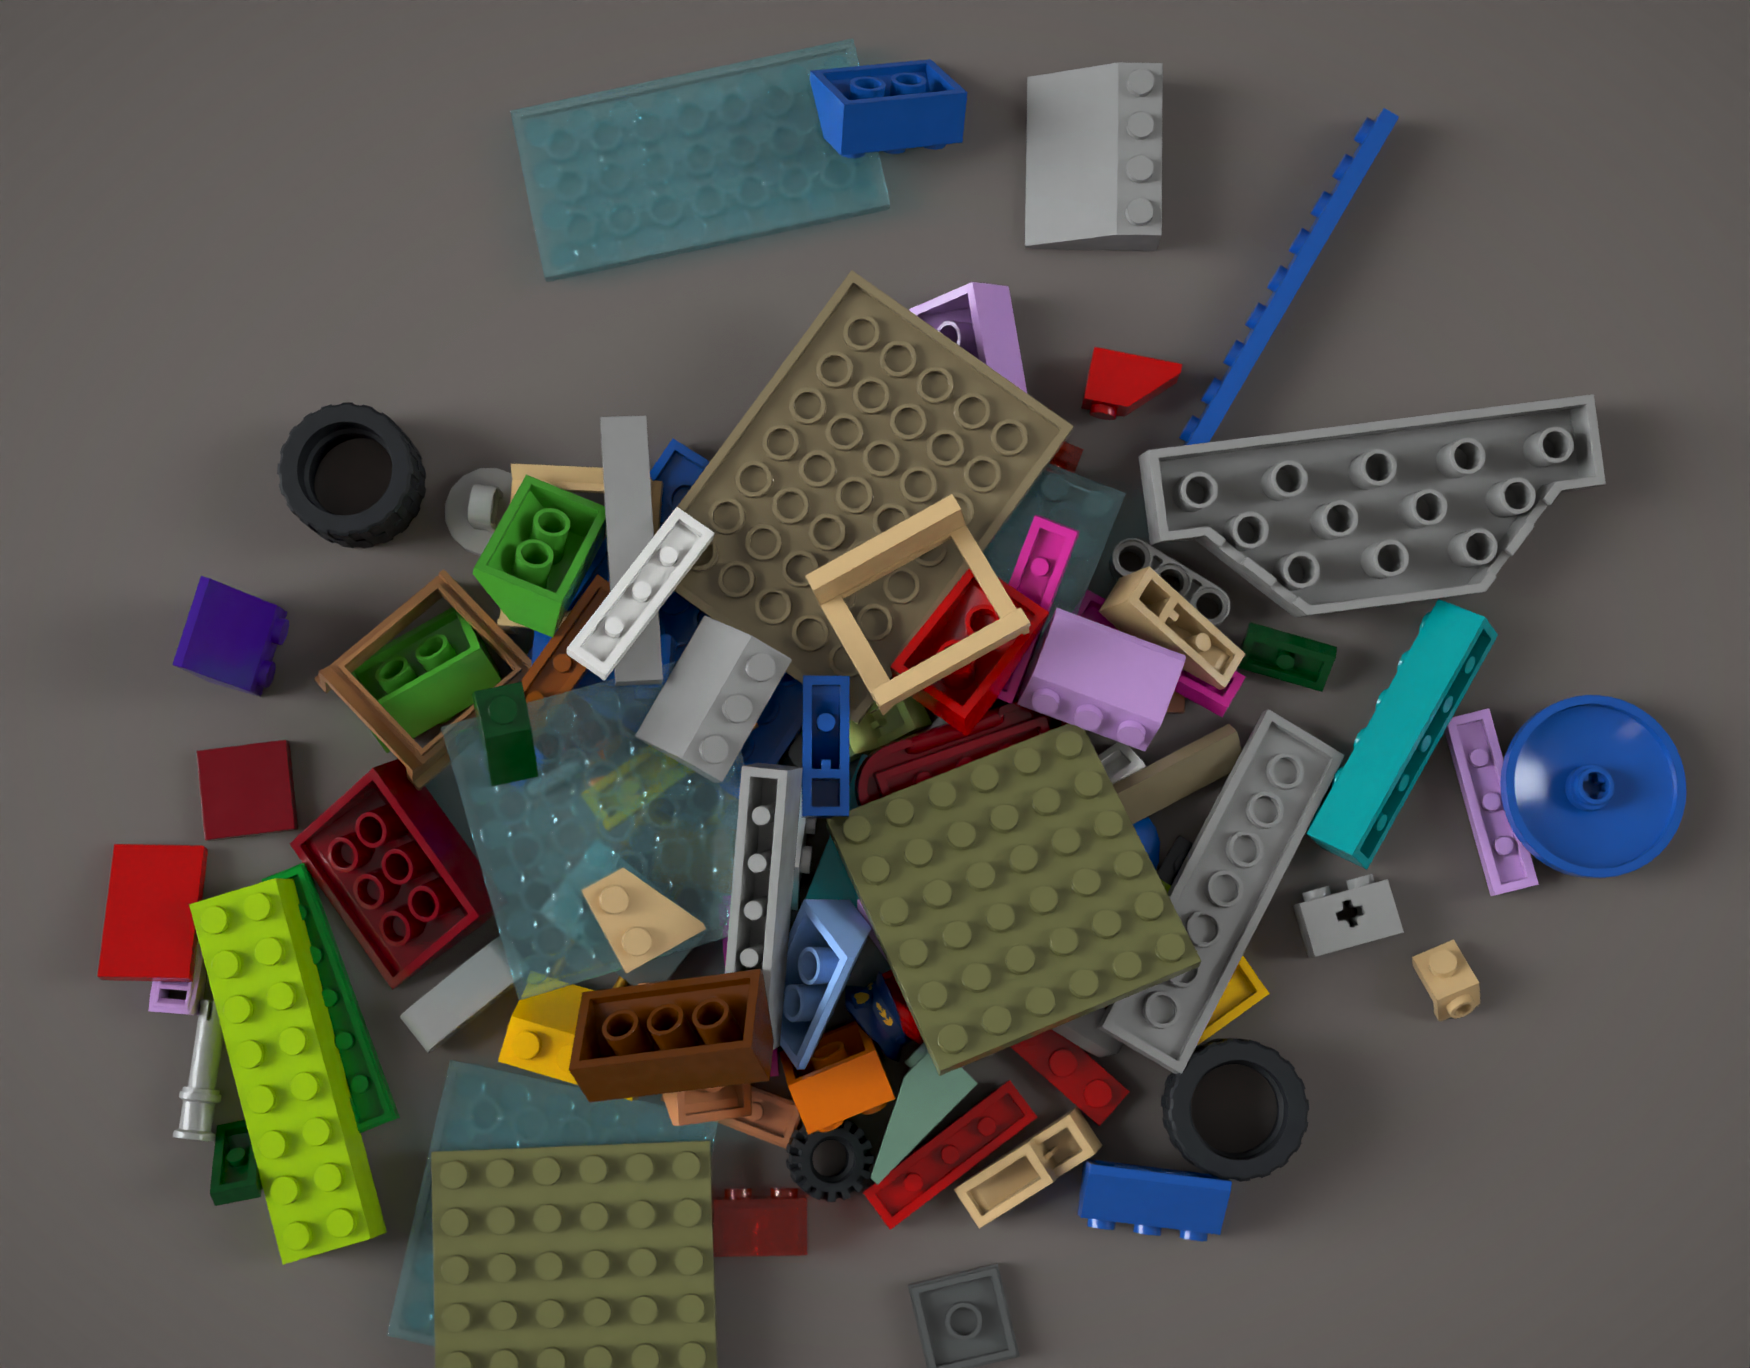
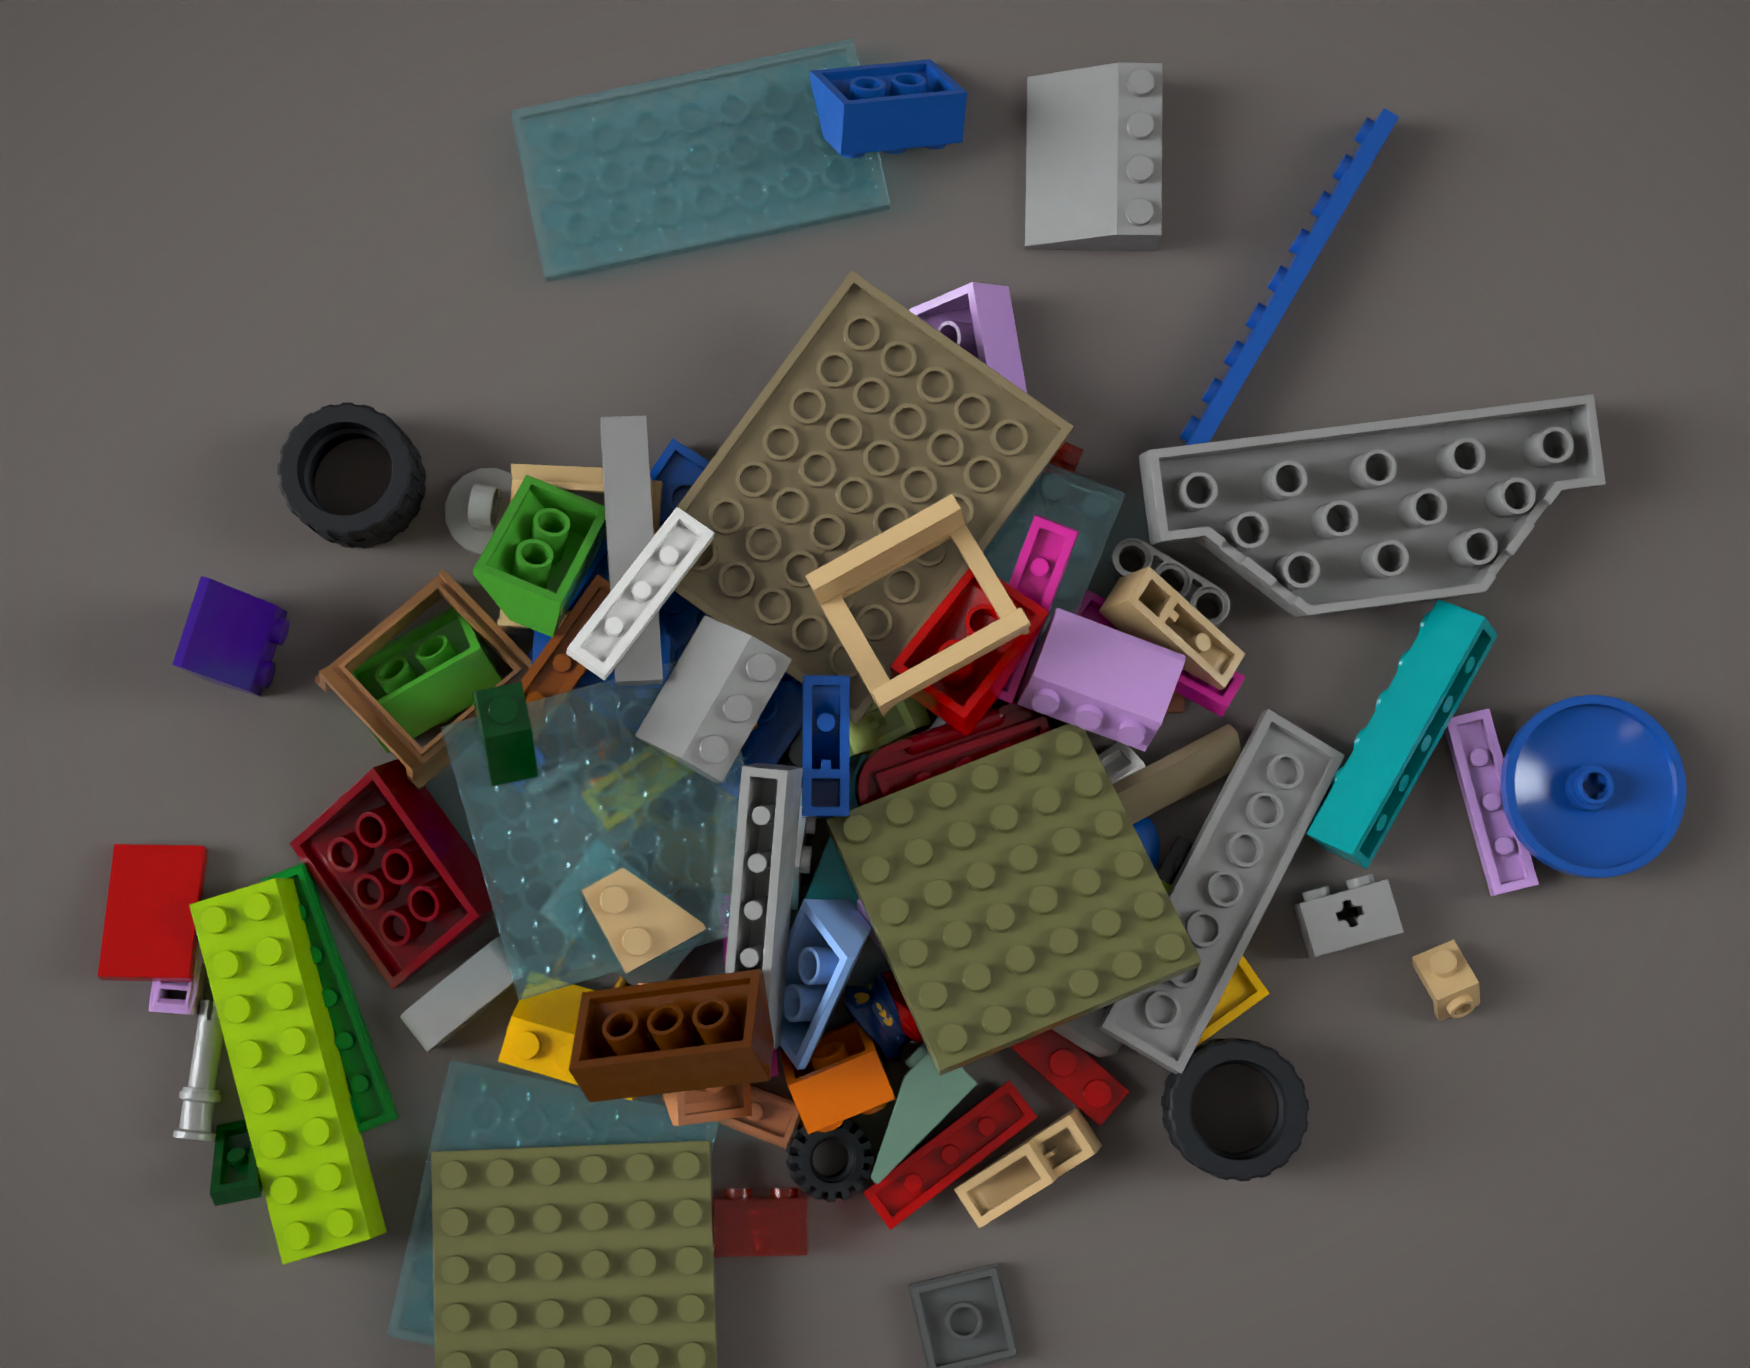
(247, 790): dark red tile -> none
(1124, 382): red slope -> none
(1152, 1199): blue slope -> none
(1287, 656): dark green plate -> none

